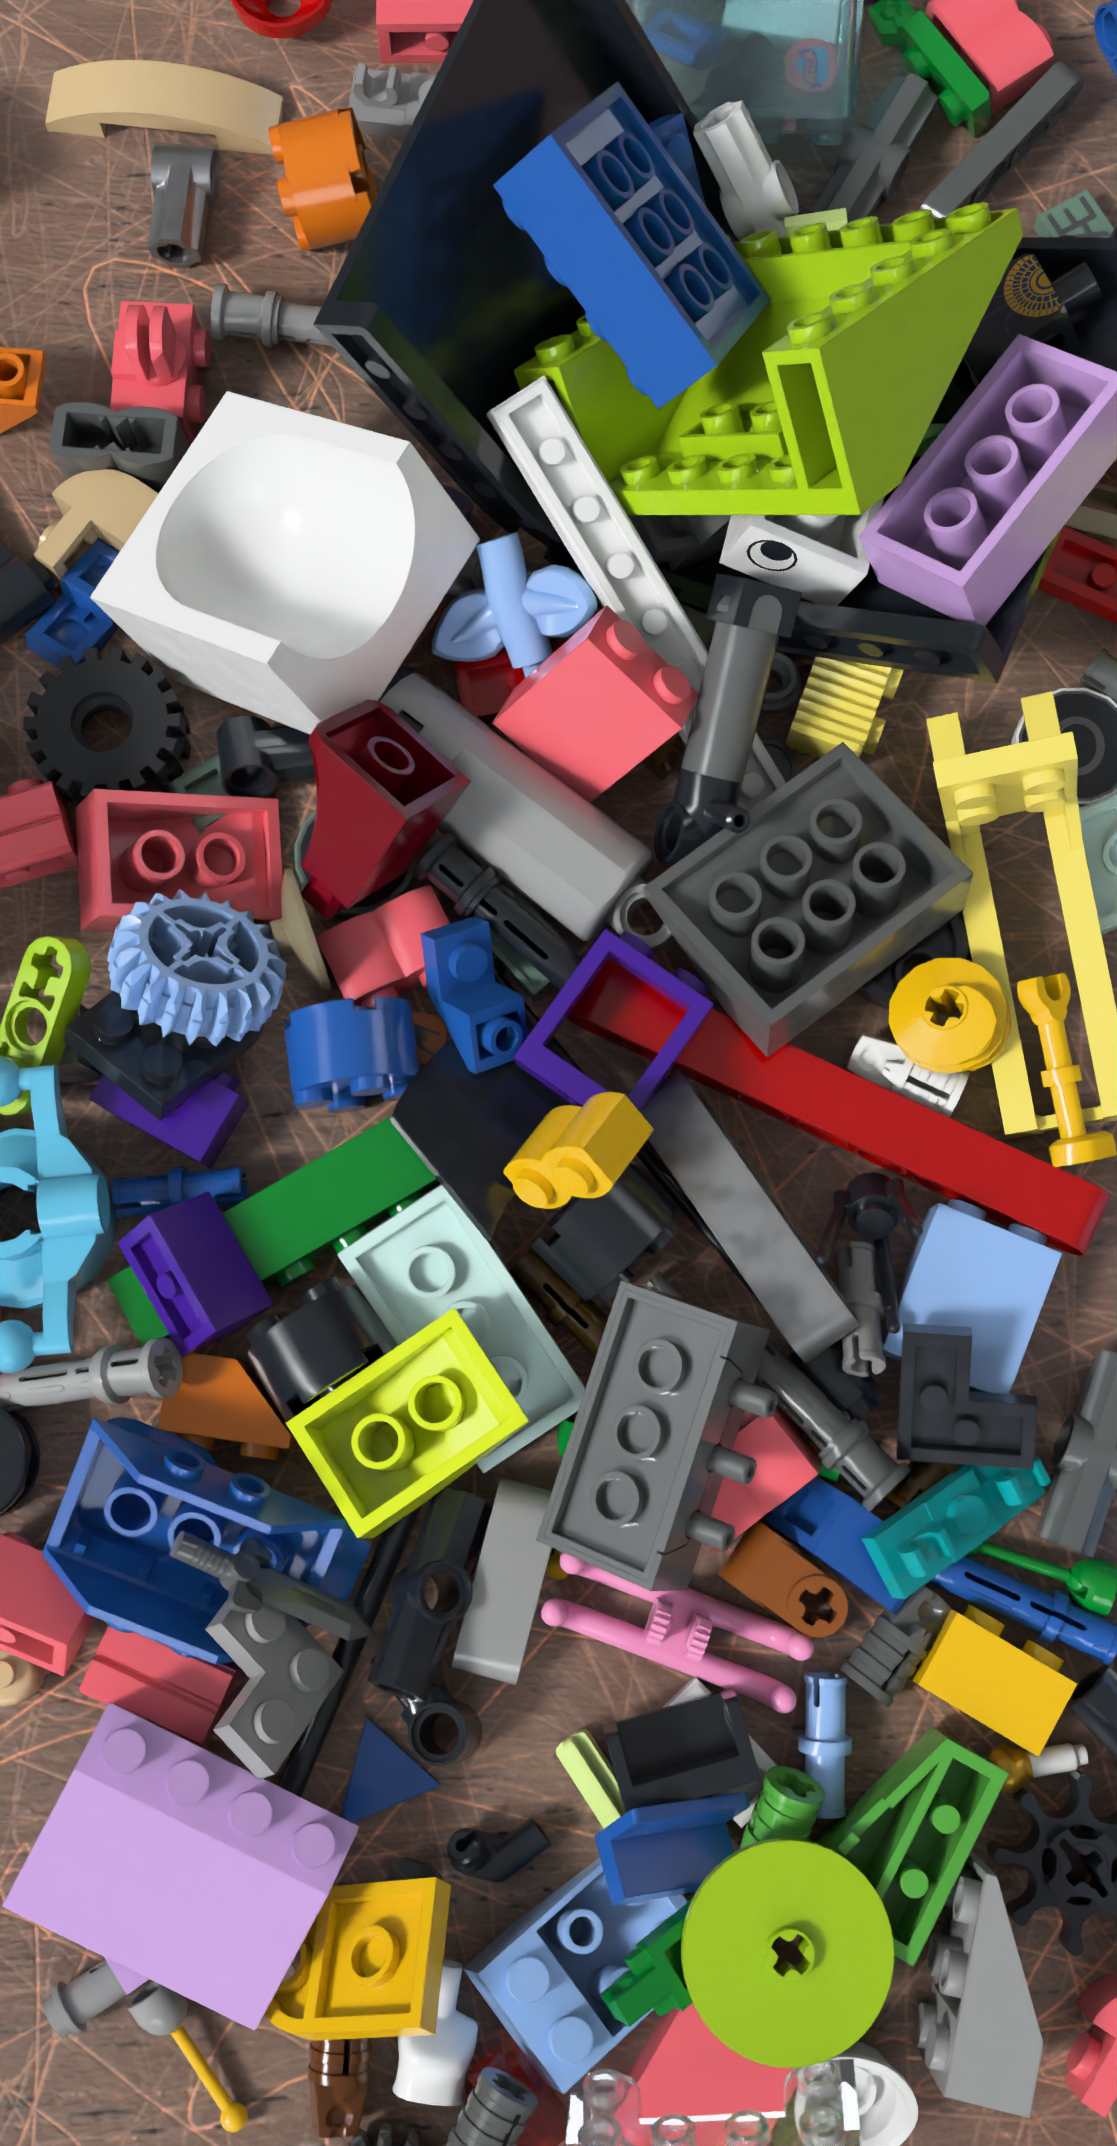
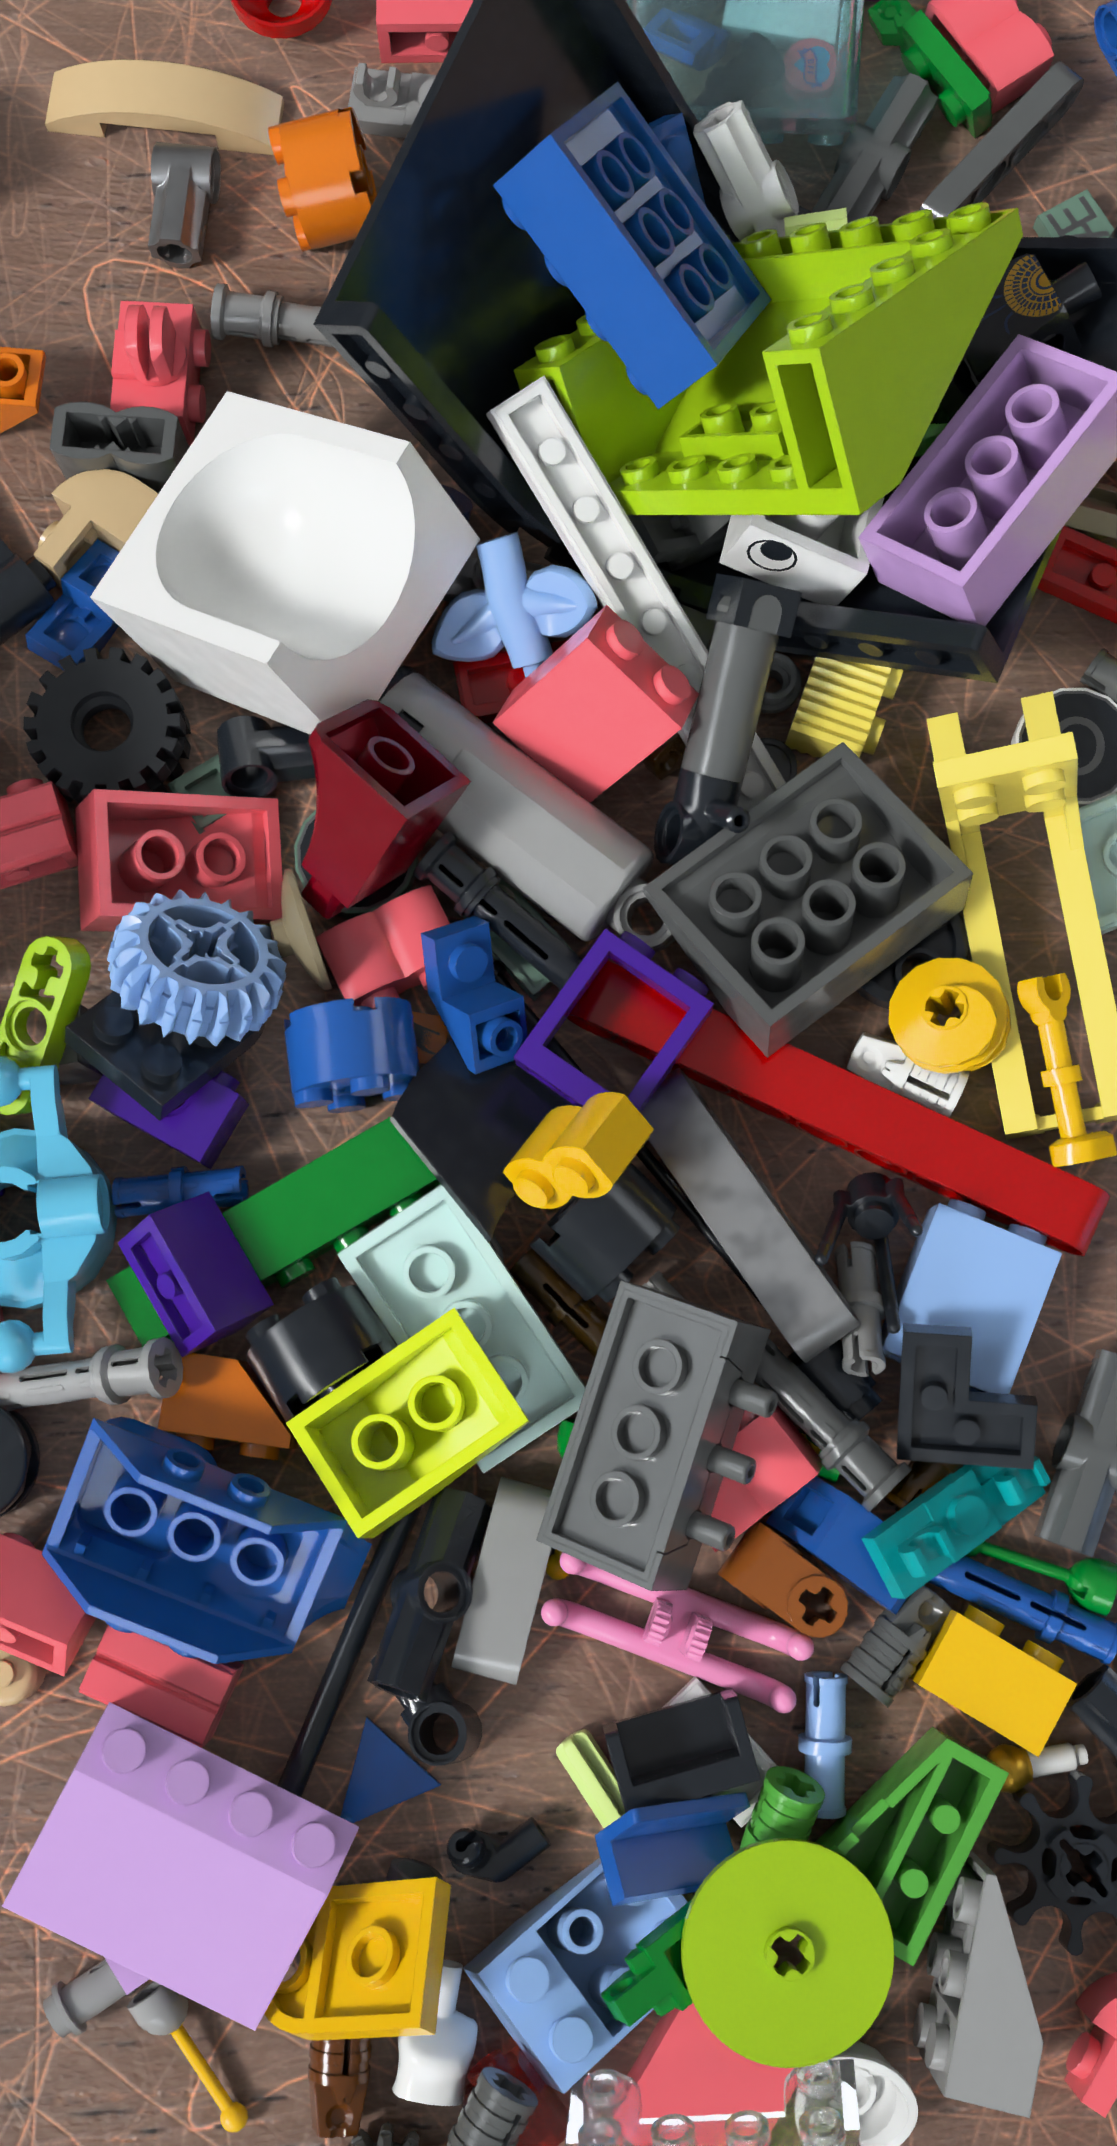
(273, 1587): dark grey sword -> none
(285, 1687): light grey plate -> none

